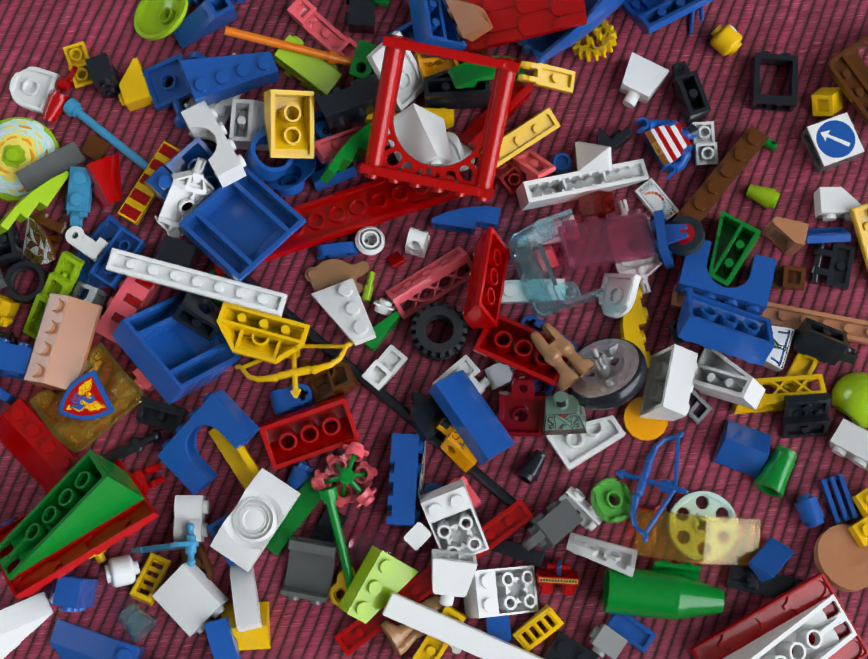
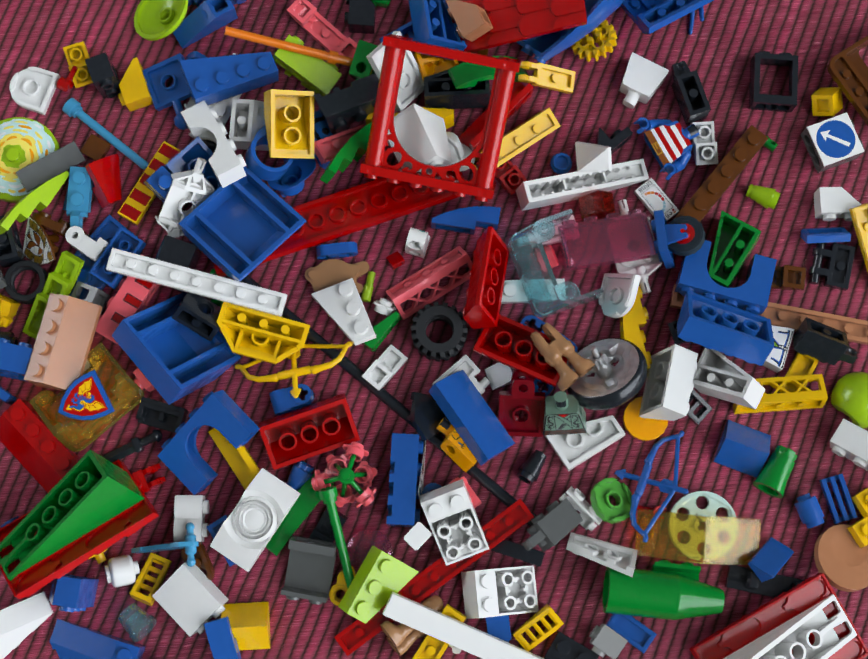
(54, 106): red cone -> none
(245, 599): white slope -> none
(332, 381): reddish brown slope -> none
(339, 177): blue slope -> none
(372, 236): white cone -> none
(451, 574): white torso -> none
(533, 165): coral slope -> none
(557, 574): red hips -> none
(726, 40): yellow head -> none
(788, 236): nougat tile -> none
(805, 415): black slope -> none

